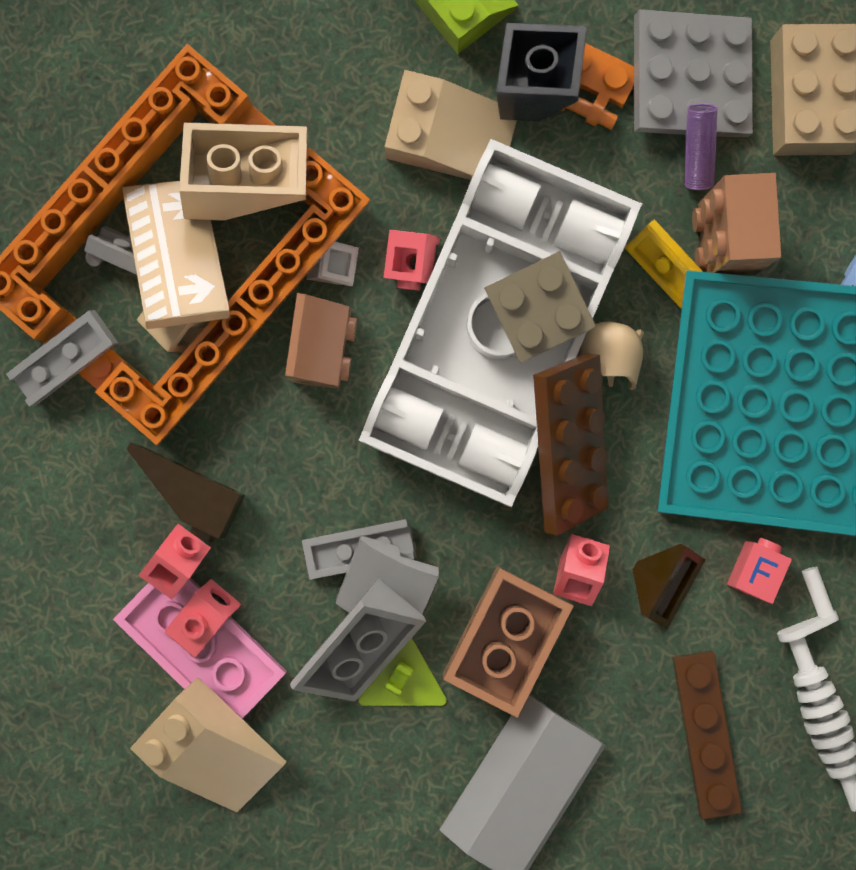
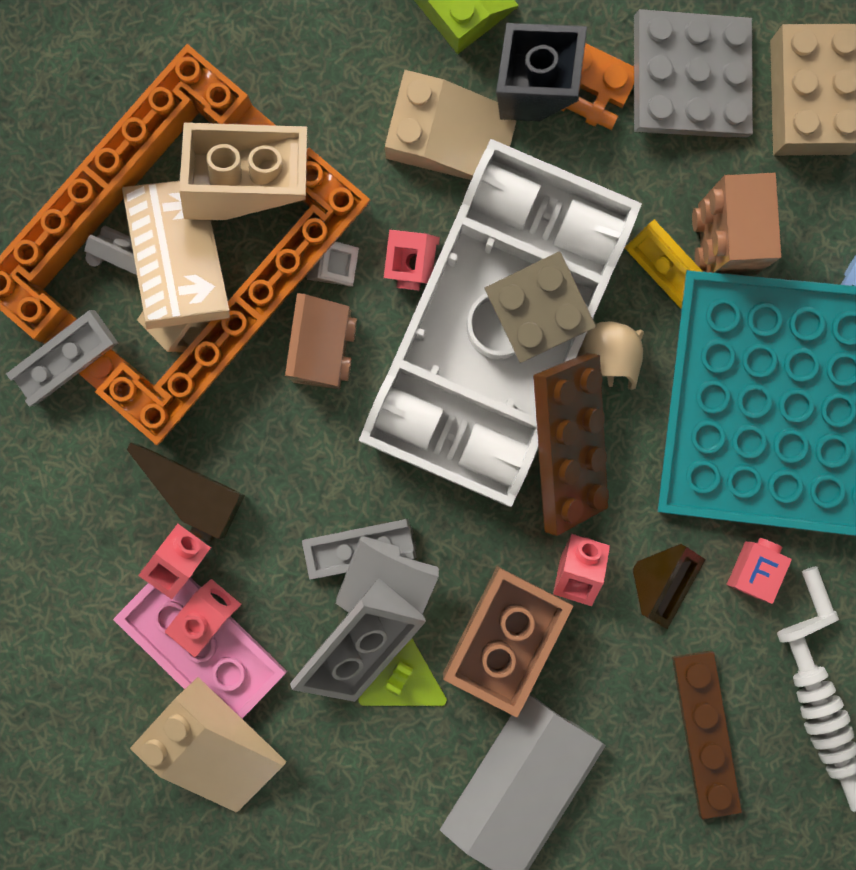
(698, 170): medium lavender piece -> none

